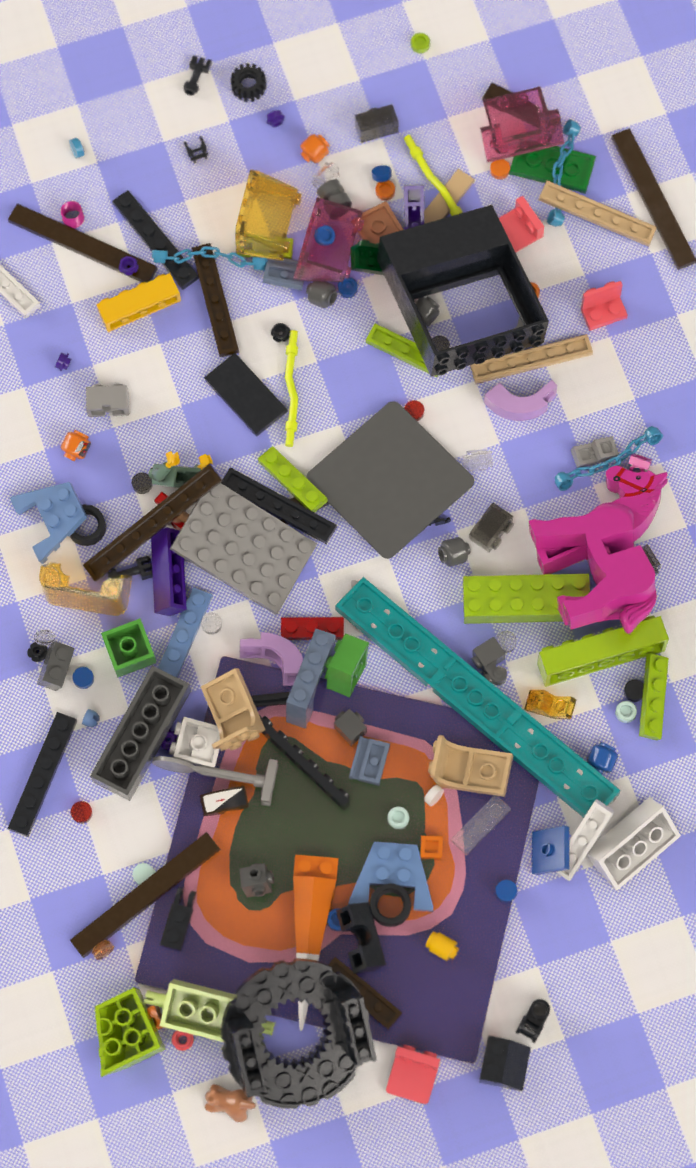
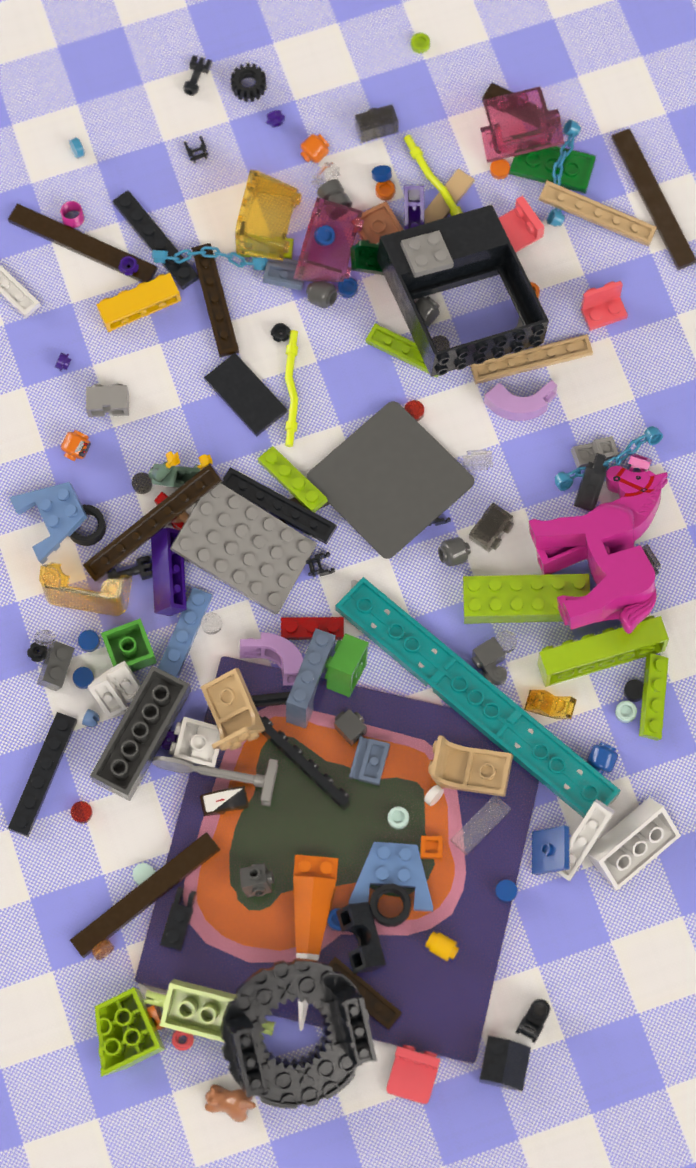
(88, 641): none -> blue tile
(115, 688): none -> white slope
(320, 571): none -> black piece
(427, 254): none -> light grey plate
(591, 484): none -> black hinge

